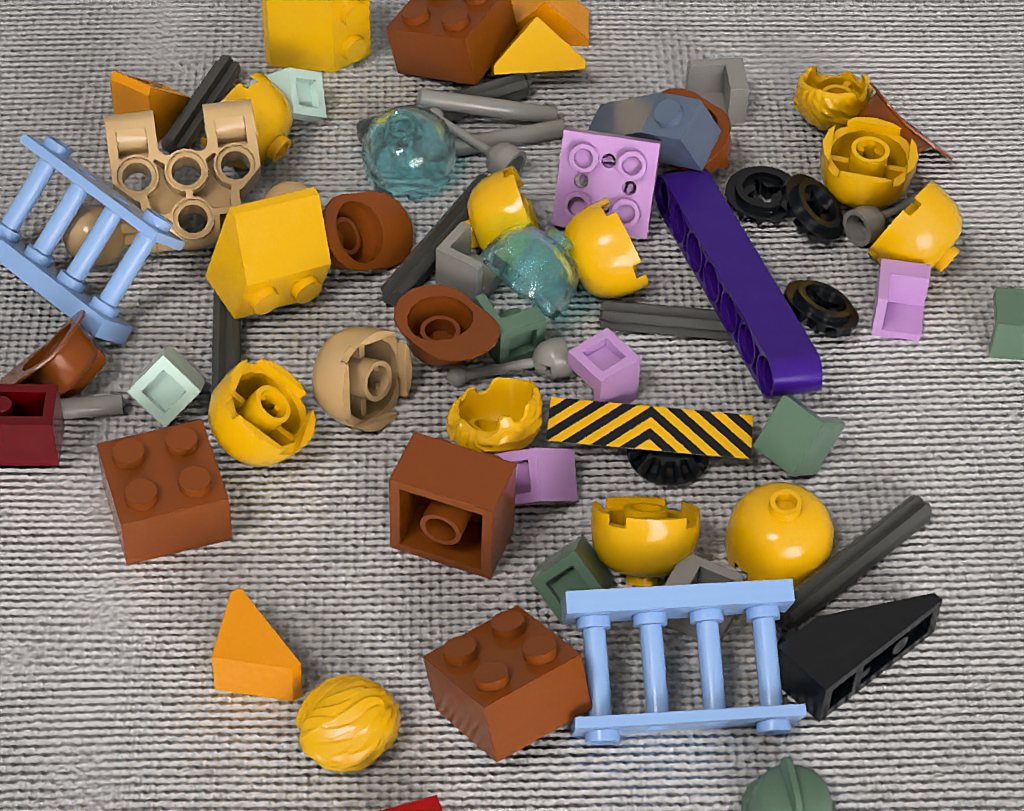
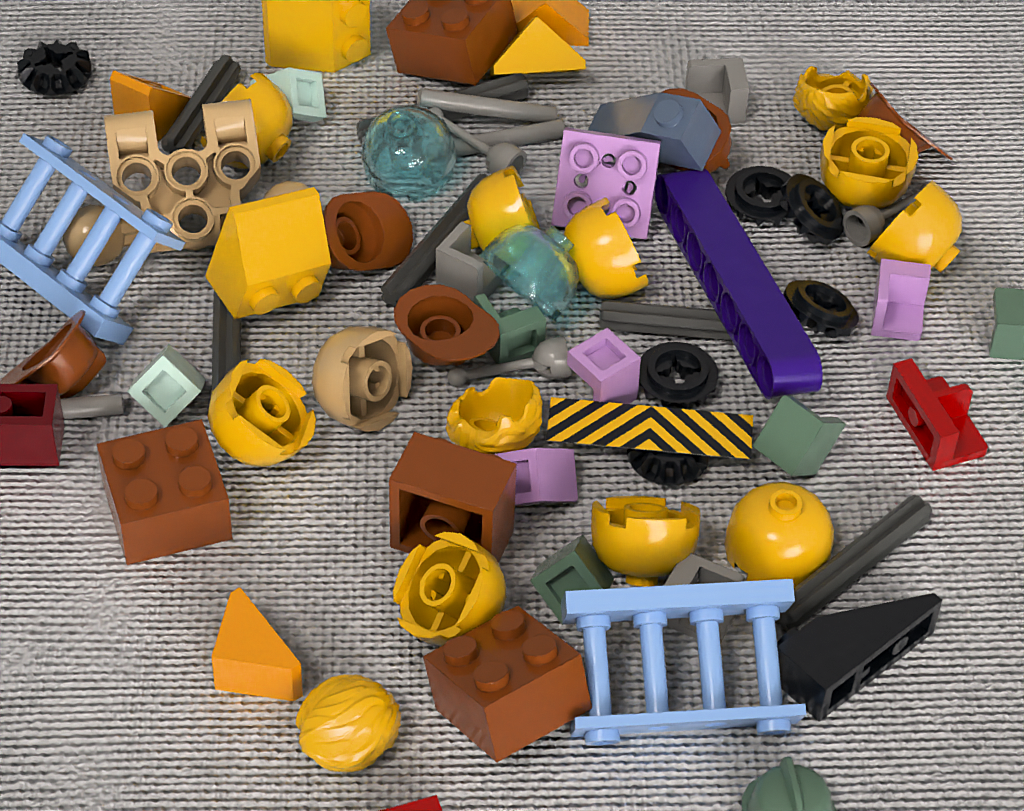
(42, 78): none -> black gear
(448, 588): none -> yellow cylinder
(692, 365): none -> black gear
(935, 416): none -> red panel

